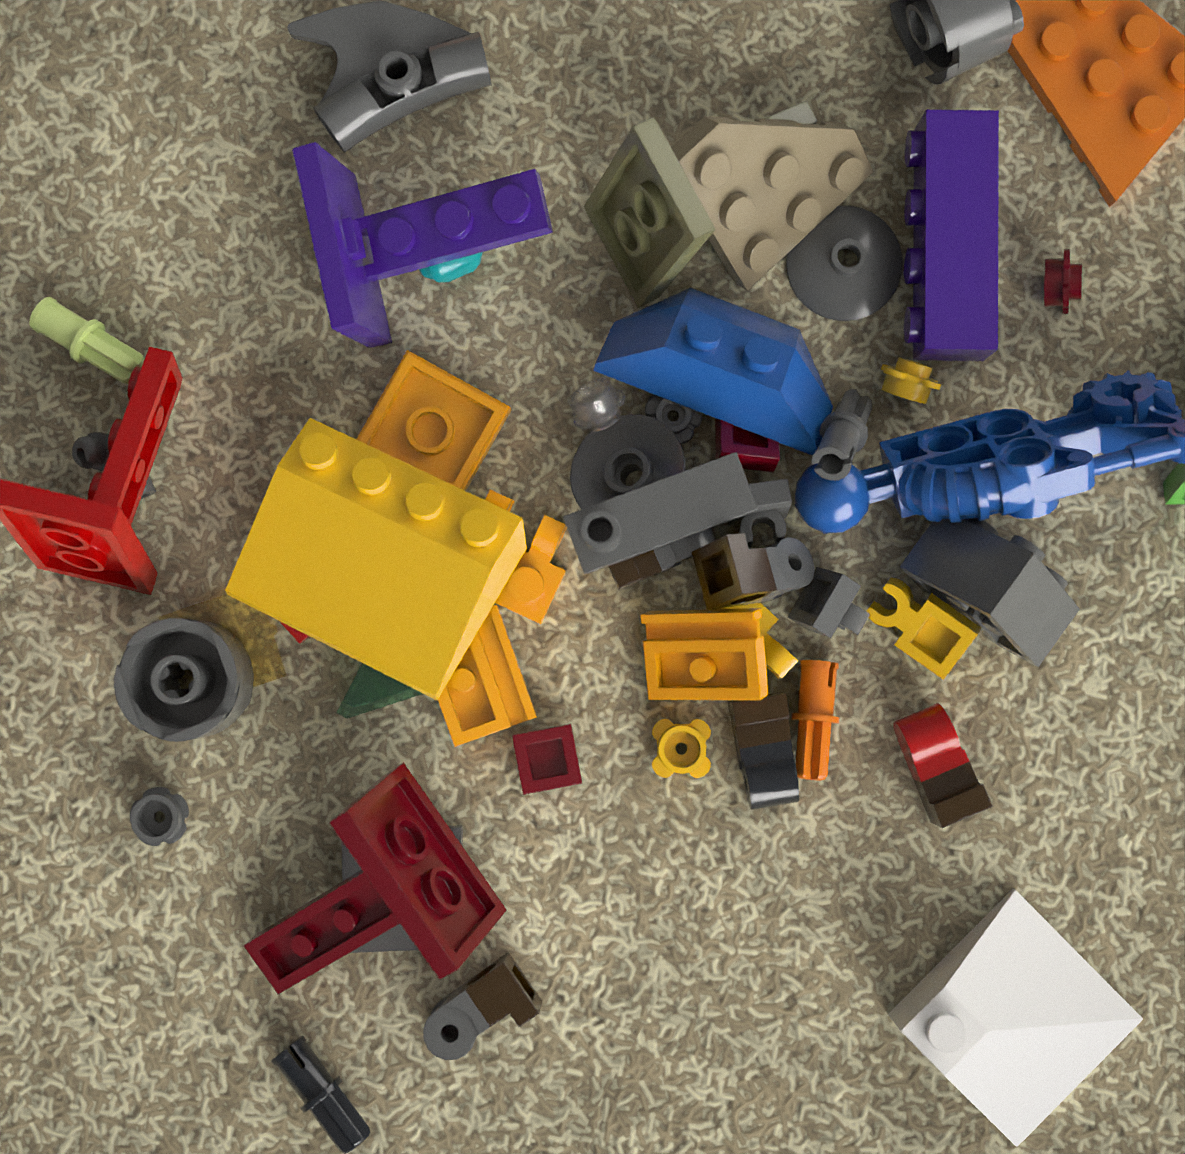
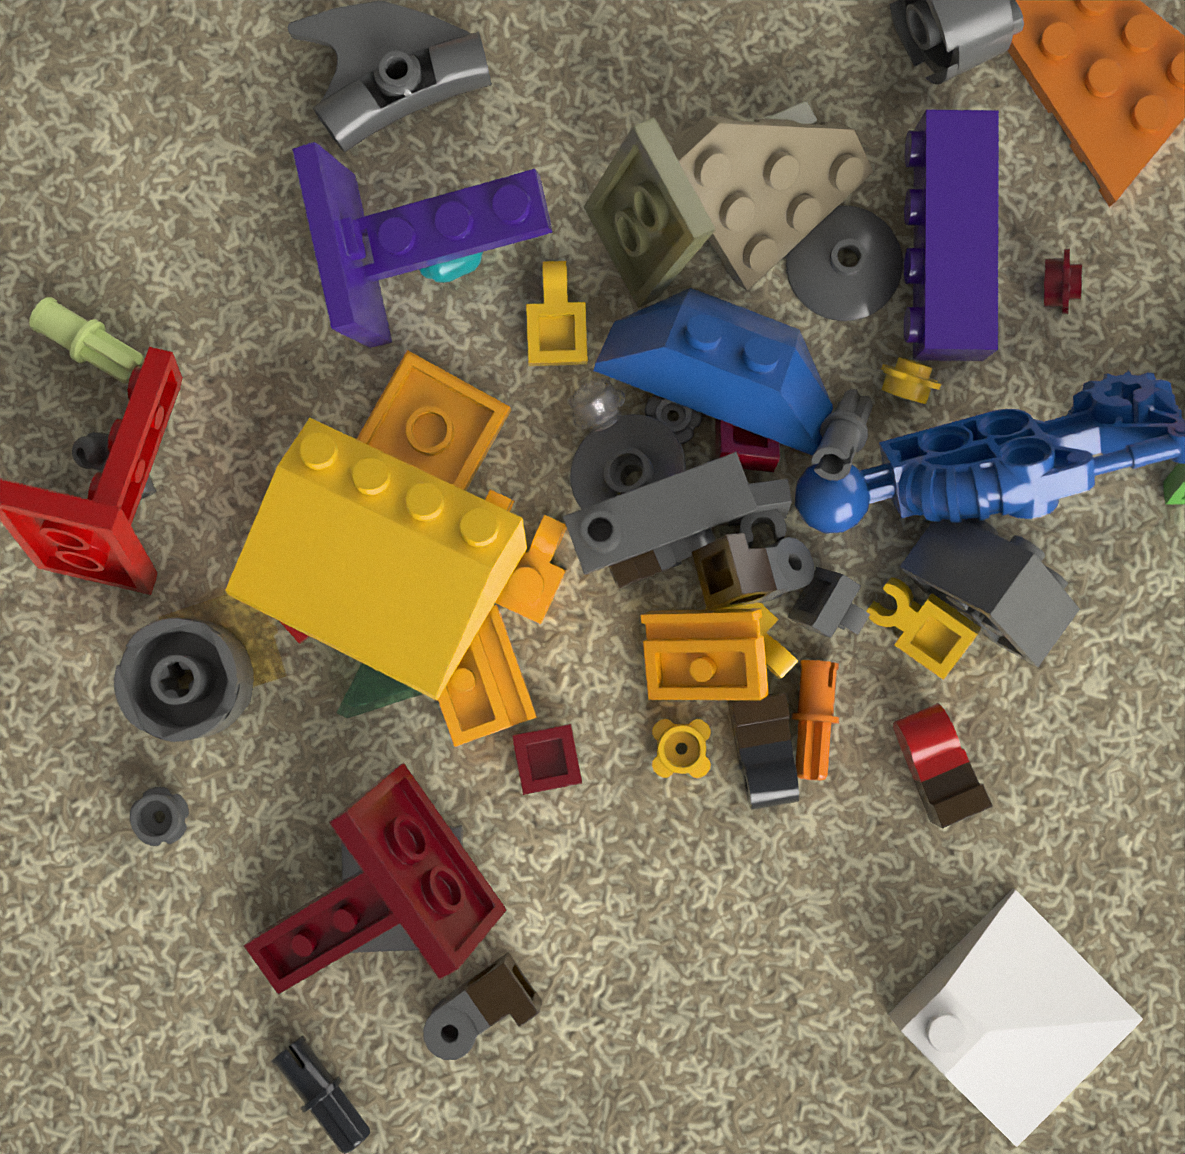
(557, 326): none -> yellow plate

